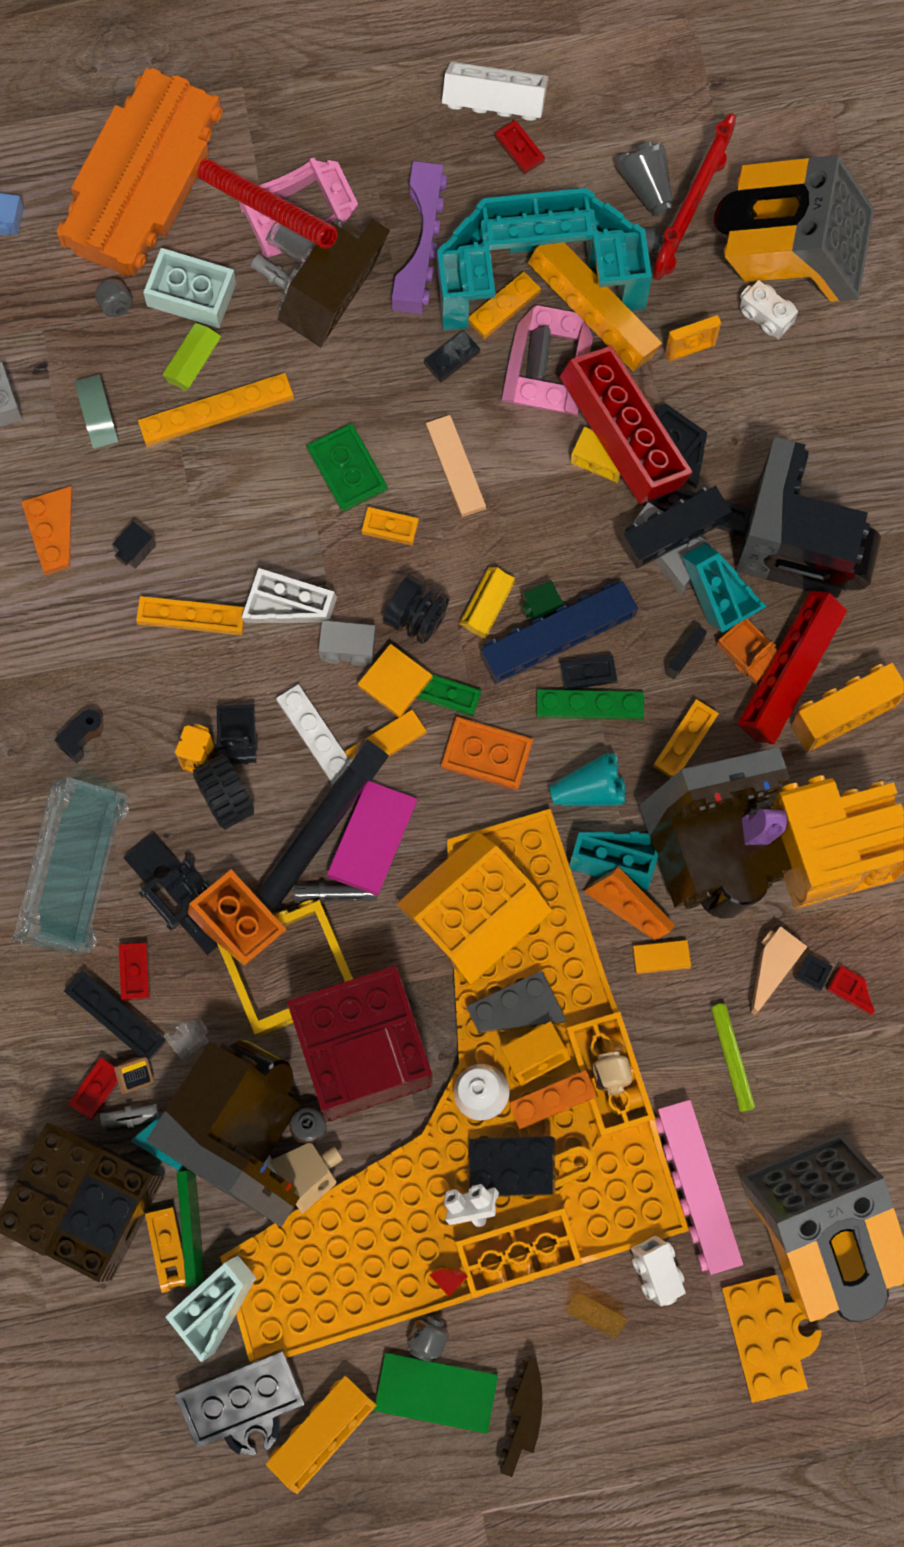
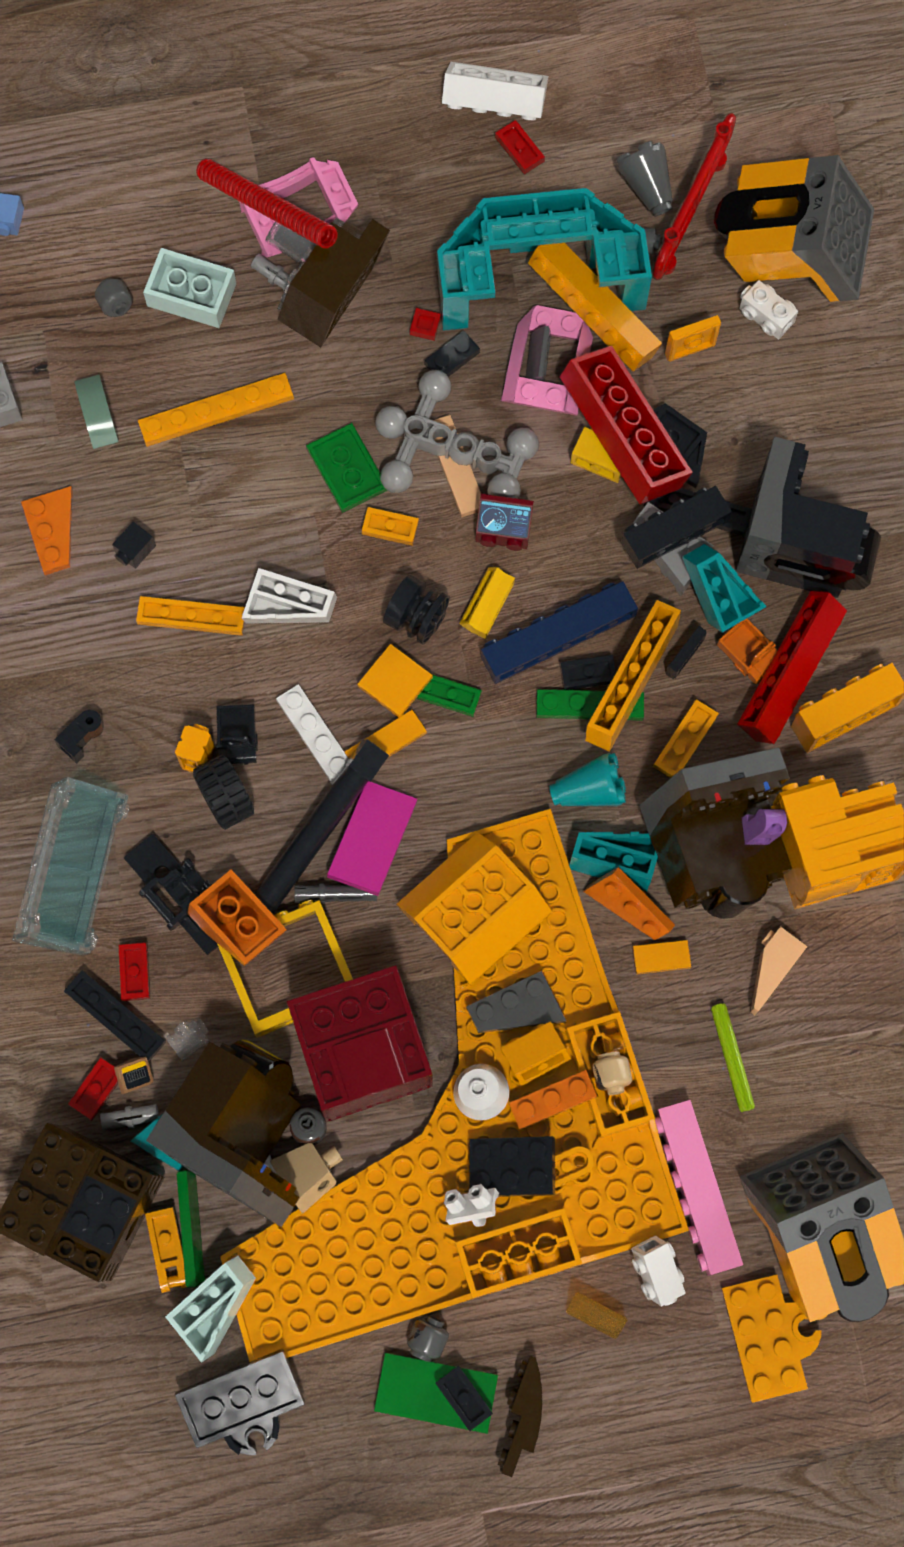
(139, 172): orange piece -> none
(191, 356): lime piece -> none
(320, 1434): light orange brick -> none
(347, 643): light grey brick -> none
(411, 282): medium lavender arch -> none
(425, 324): none -> red plate
(434, 388): none -> light grey piece
(448, 1278): red tile -> none
(464, 1398): none -> black plate
(487, 753): orange tile -> none
(504, 305): light orange plate -> none
(504, 522): none -> slope
(541, 601): dark green brick -> none
(632, 675): none -> light orange brick
(814, 972): black plate -> none
(851, 989): red tile -> none

